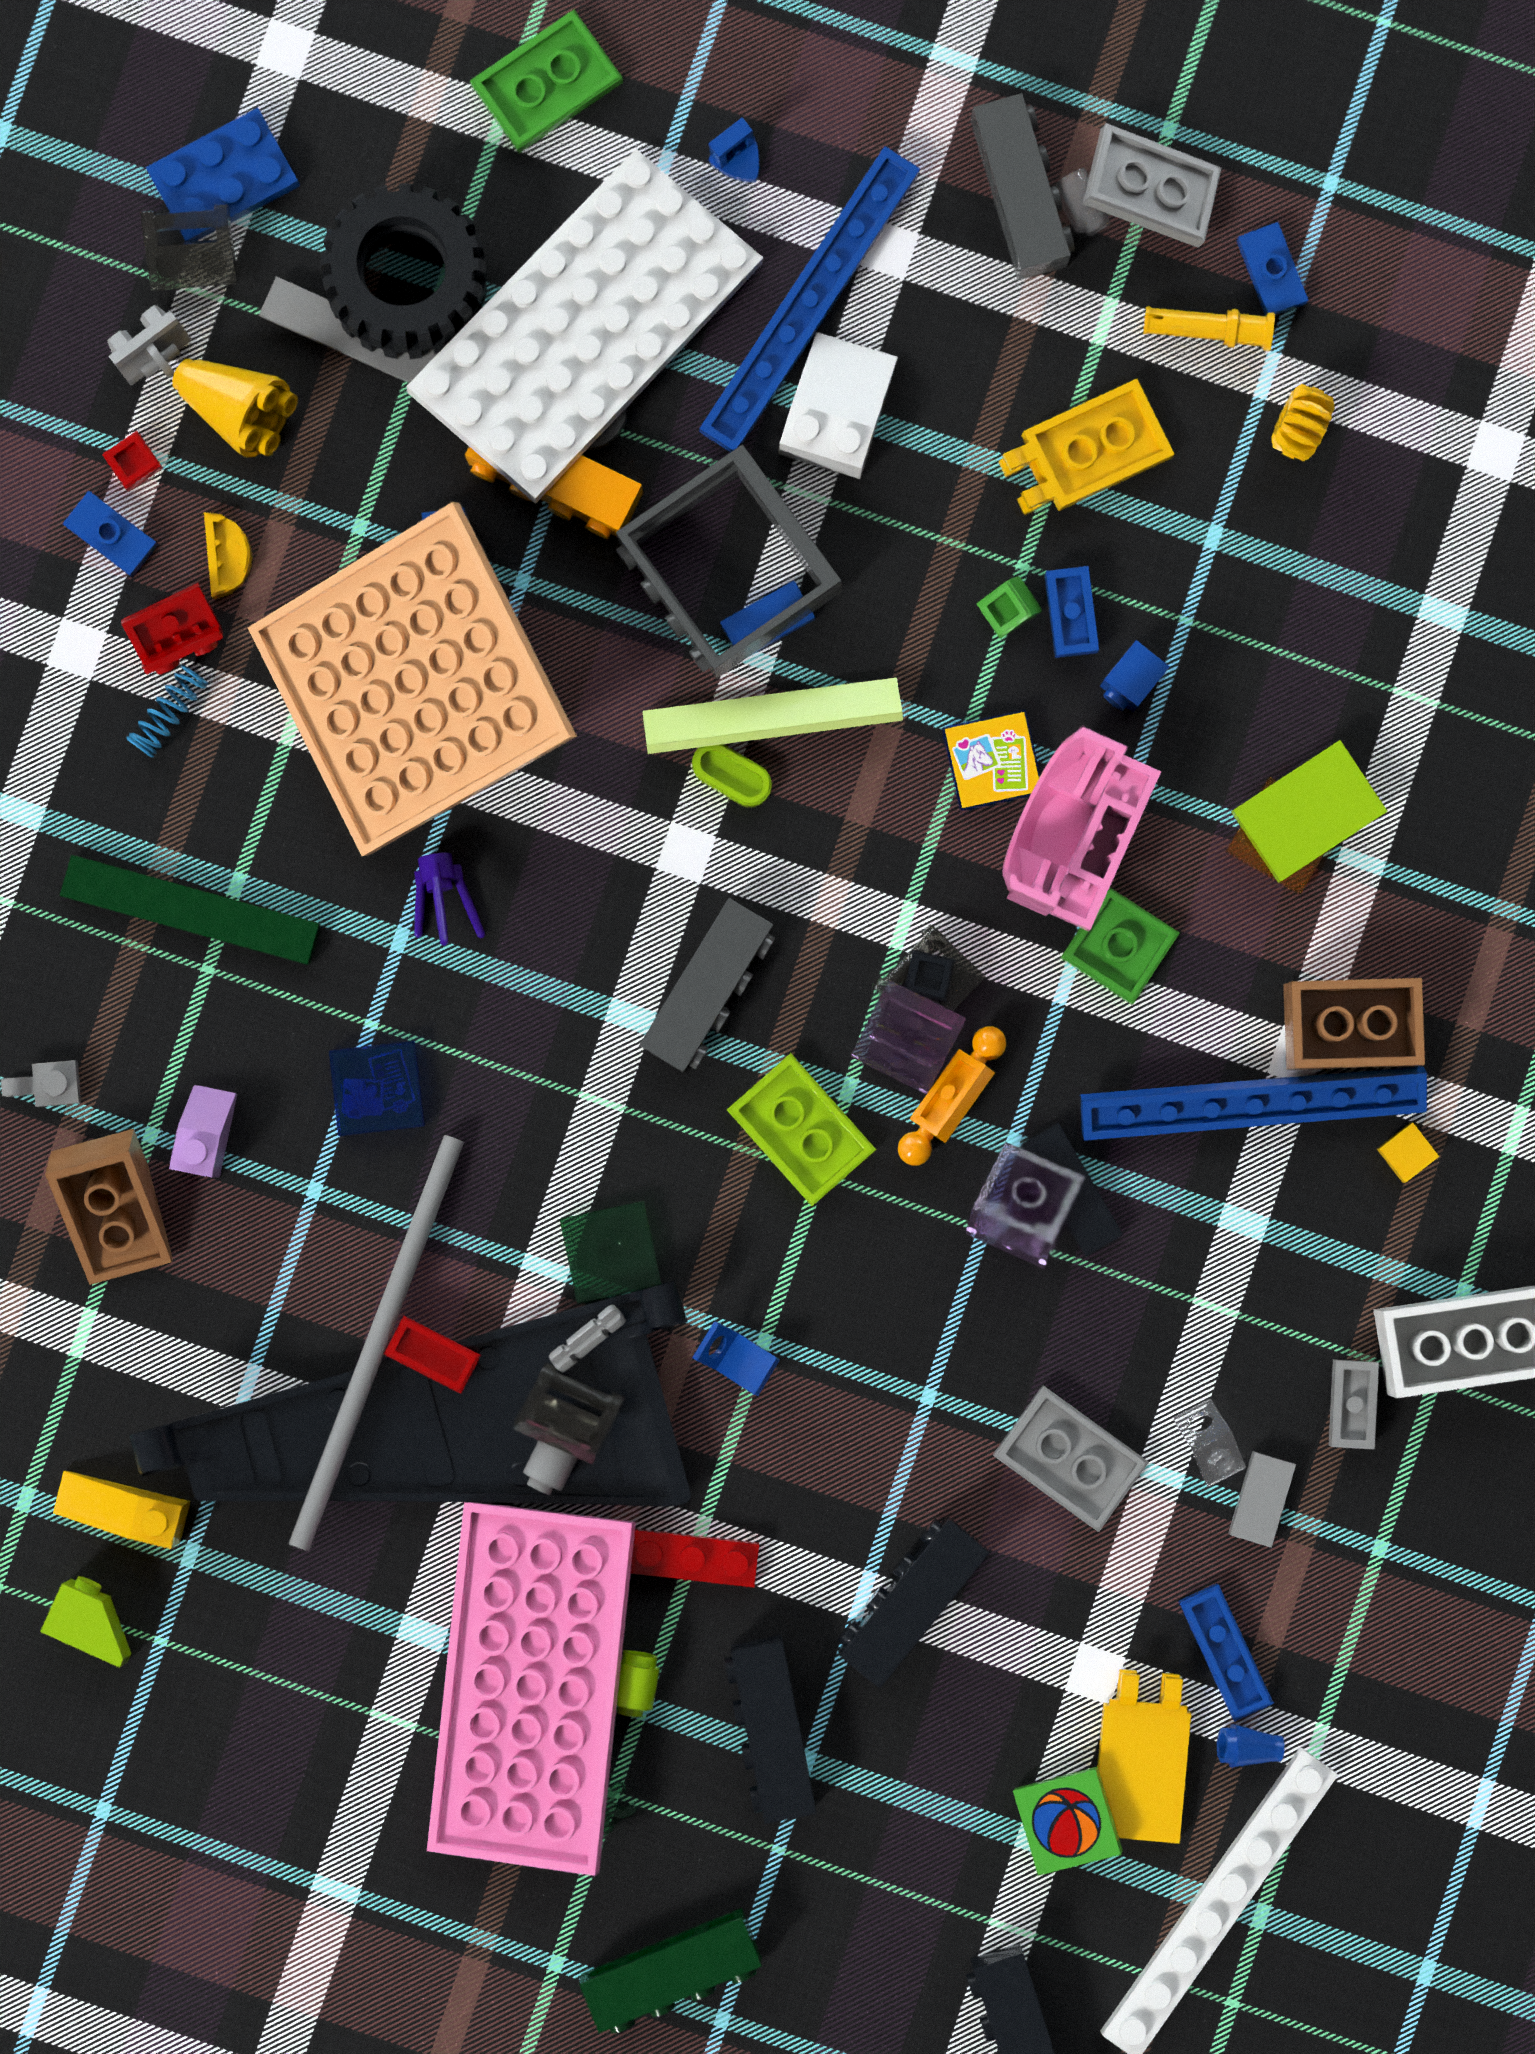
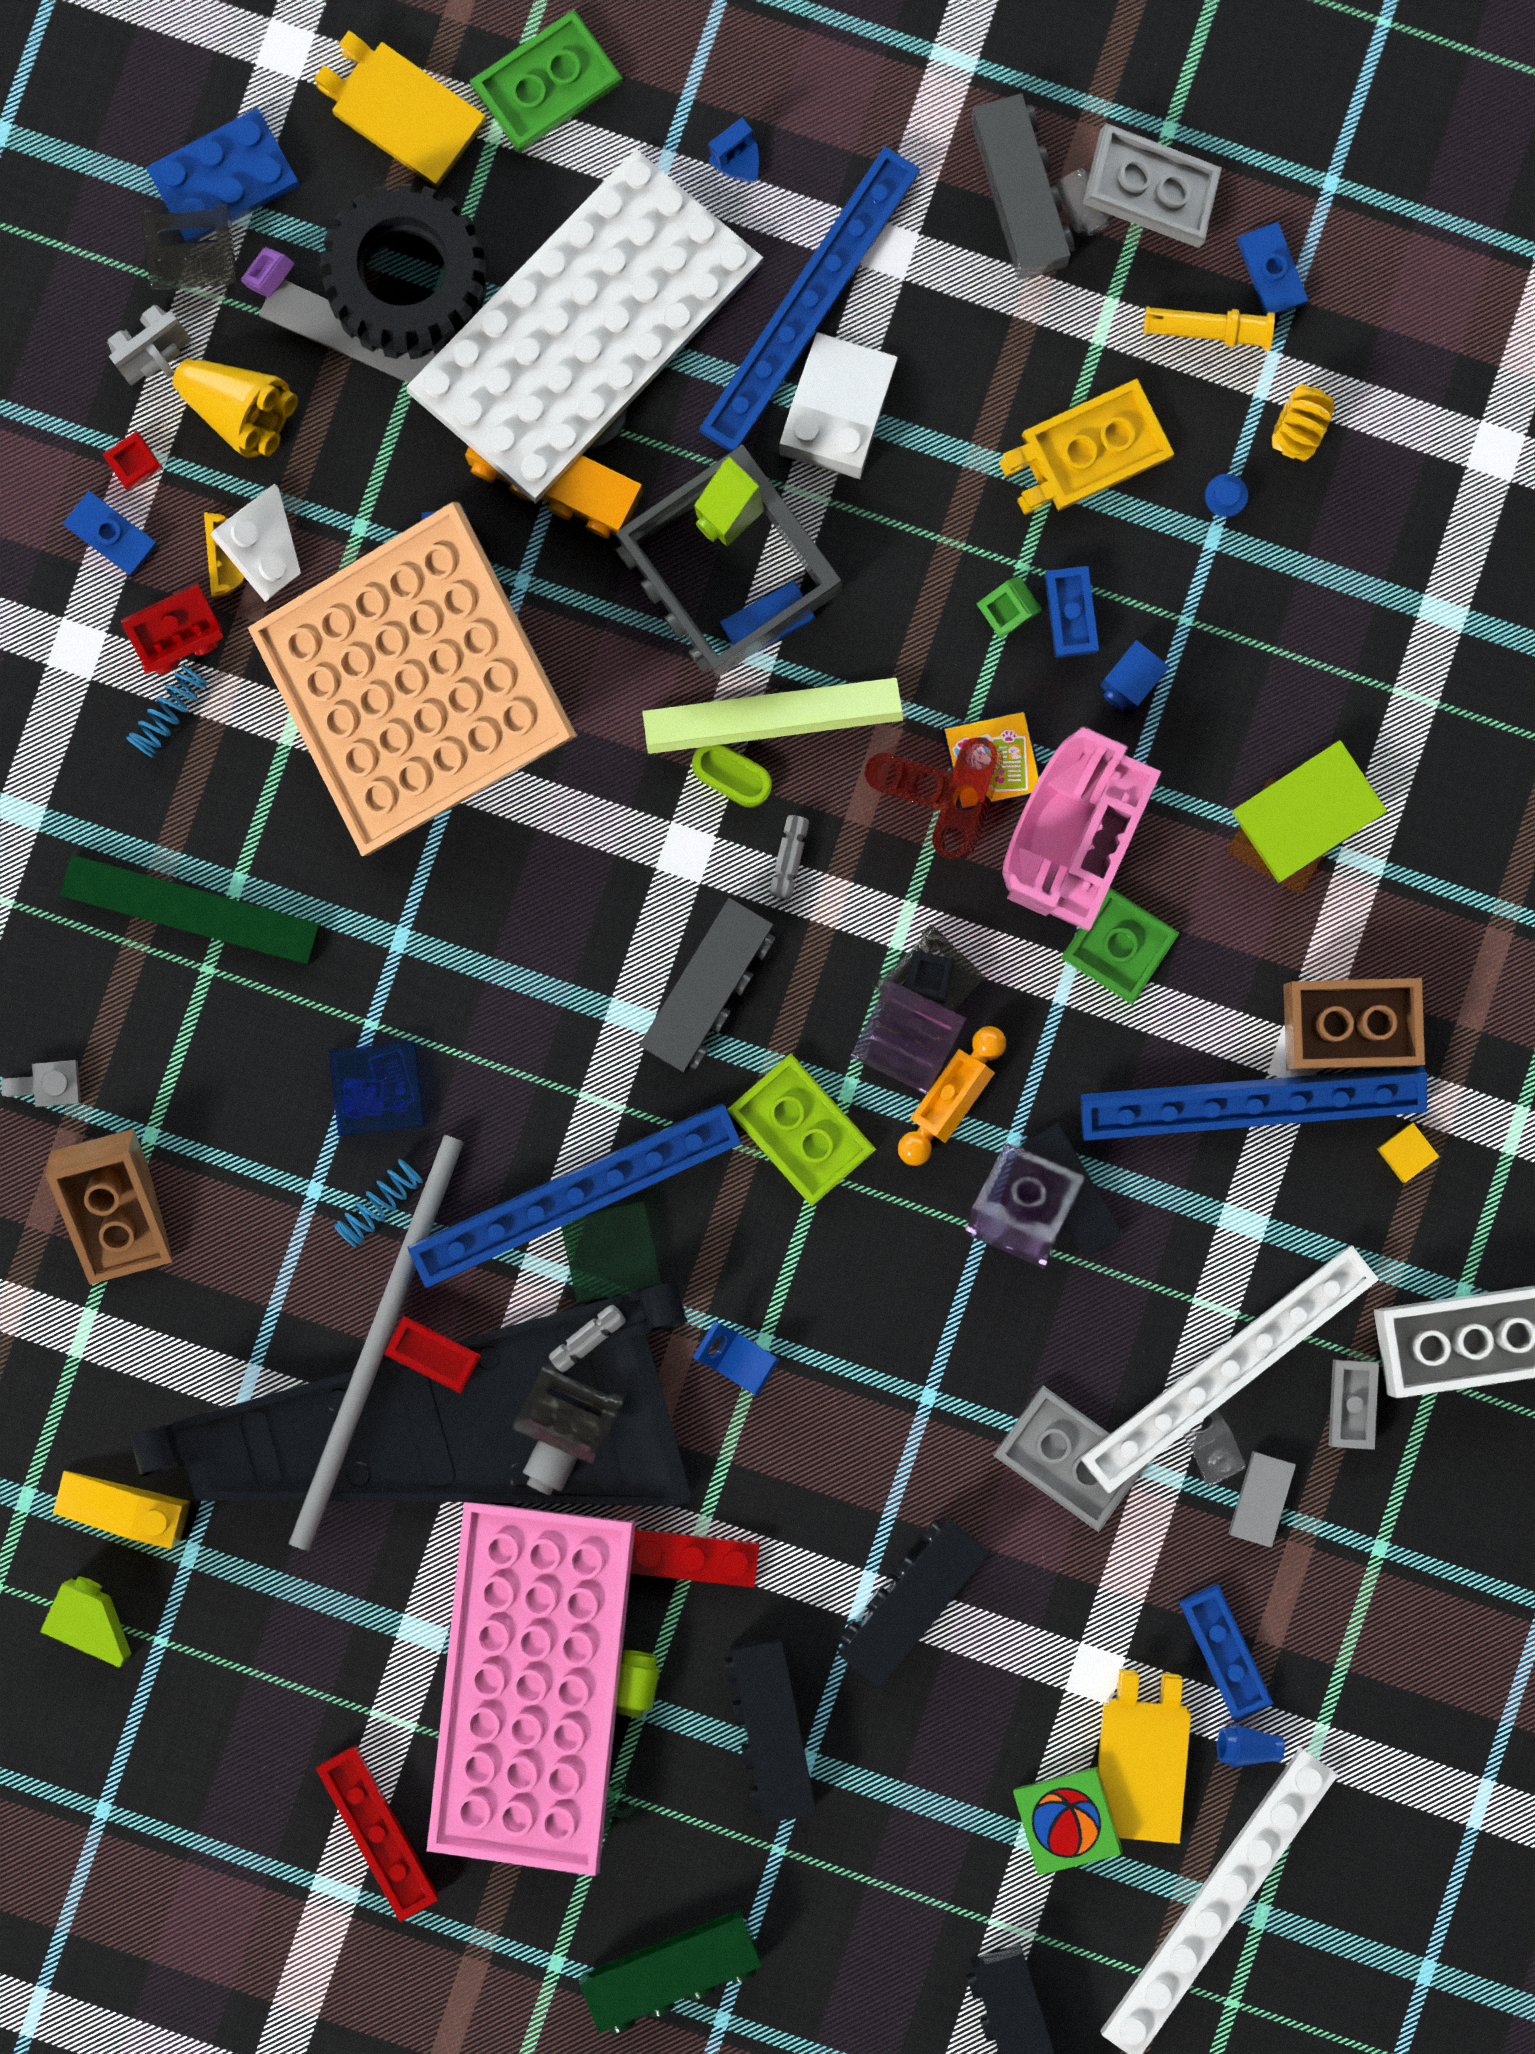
(203, 1132): lavender slope -> none
(261, 543): none -> white wing
(267, 272): none -> medium lavender tile
(348, 1234): none -> dark azure piece
(377, 1833): none -> red plate
(401, 109): none -> yellow tile
(436, 875): dark purple plant -> none
(573, 1195): none -> blue plate
(728, 503): none -> lime slope
(789, 857): none -> light grey axle
(948, 789): none -> clear red beam
(1226, 495): none -> blue plate
(1229, 1369): none -> white plate

